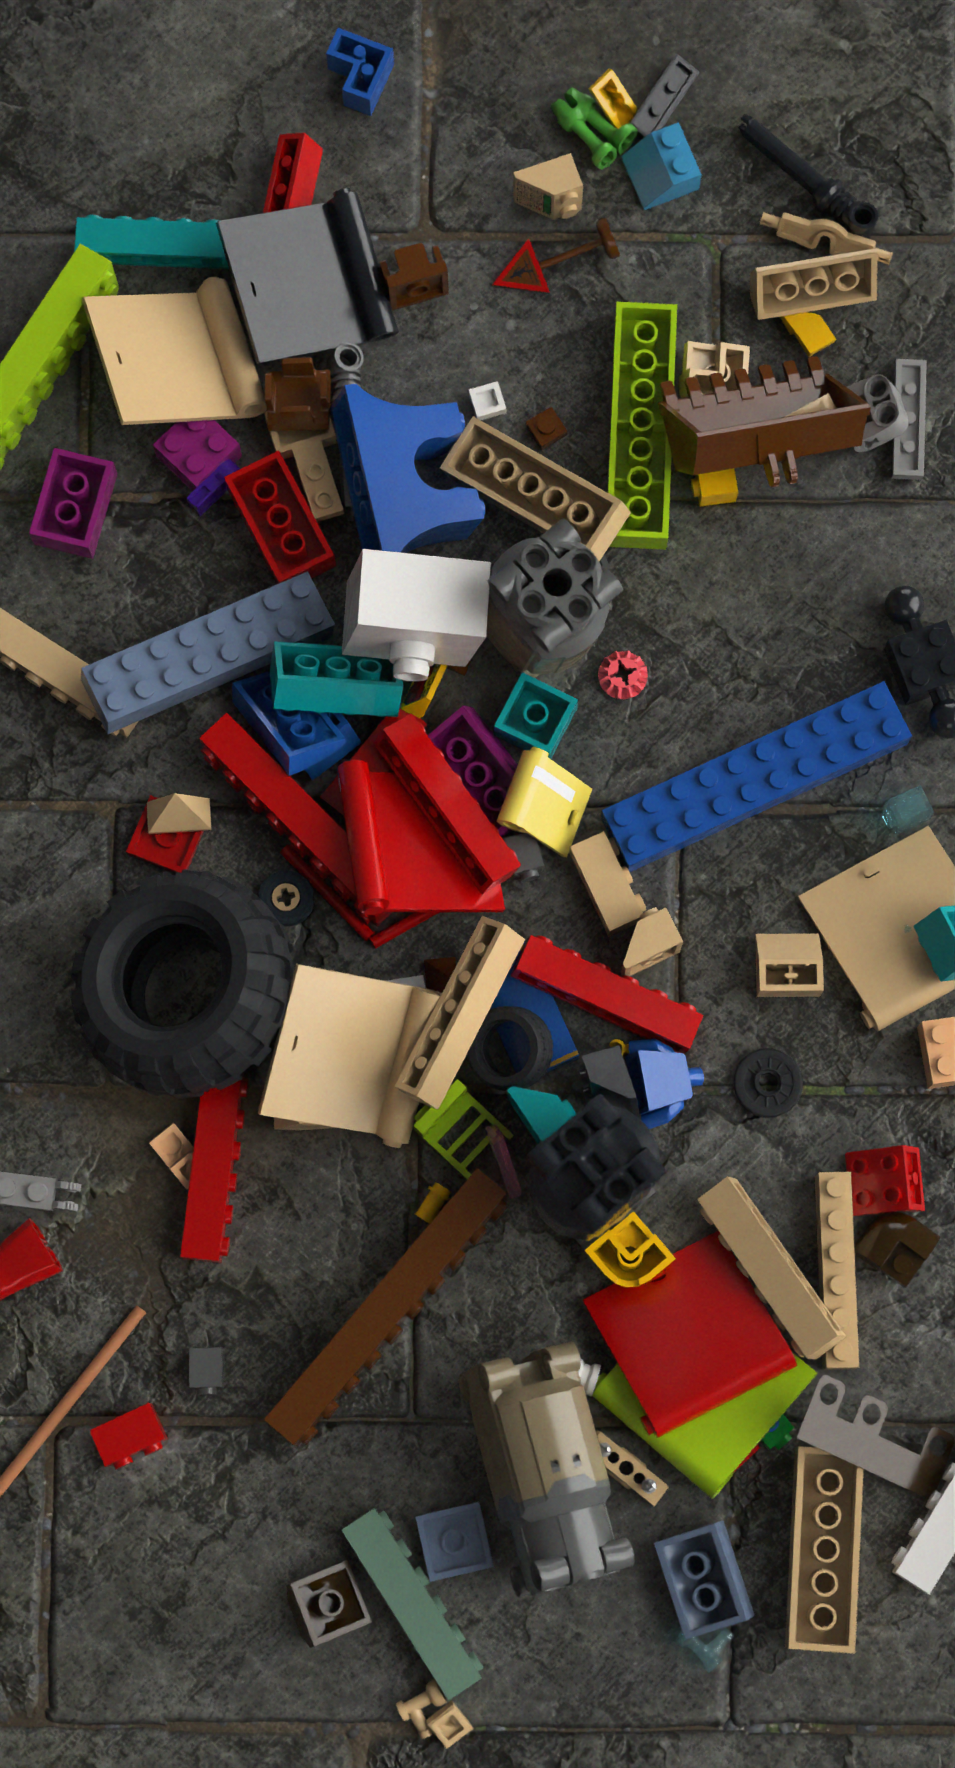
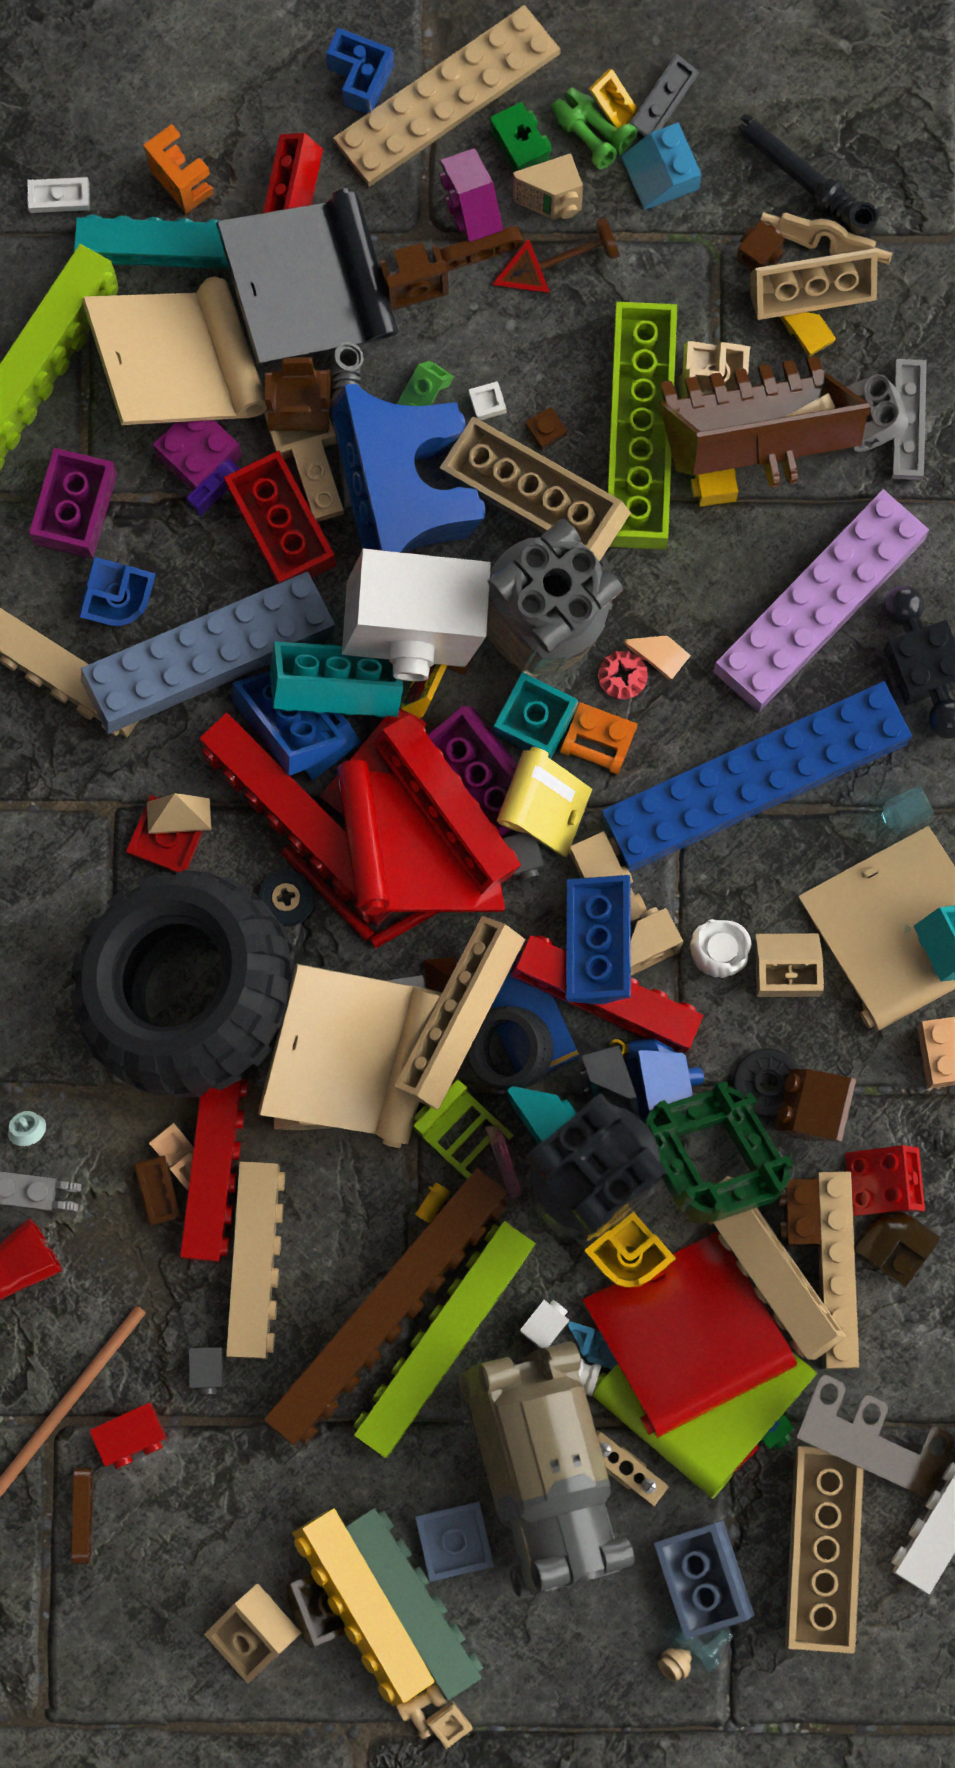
(26, 1128): none -> light aqua hat
(58, 195): none -> white plate
(82, 1515): none -> reddish brown beam
(115, 593): none -> blue brick
(157, 1190): none -> reddish brown plate
(168, 173): none -> orange panel
(252, 1633): none -> tan slope
(254, 1261): none -> tan brick
(363, 1608): none -> yellow brick
(425, 385): none -> bright green bracket
(444, 1340): none -> lime brick
(446, 95): none -> tan plate
(470, 195): none -> magenta brick
(484, 248): none -> reddish brown beam
(519, 123): none -> green brick
(545, 1324): none -> white brick
(592, 1345): none -> dark azure slope
(598, 939): none -> blue slope
(601, 729): none -> orange plate
(660, 653): none -> light nougat slope
(675, 1664): none -> tan plate
(720, 948): none -> white piece
(735, 1110): none -> dark green plate
(760, 246): none -> reddish brown brick
(801, 1213): none -> reddish brown brick
(815, 1105): none -> reddish brown slope
(820, 601): none -> lavender brick

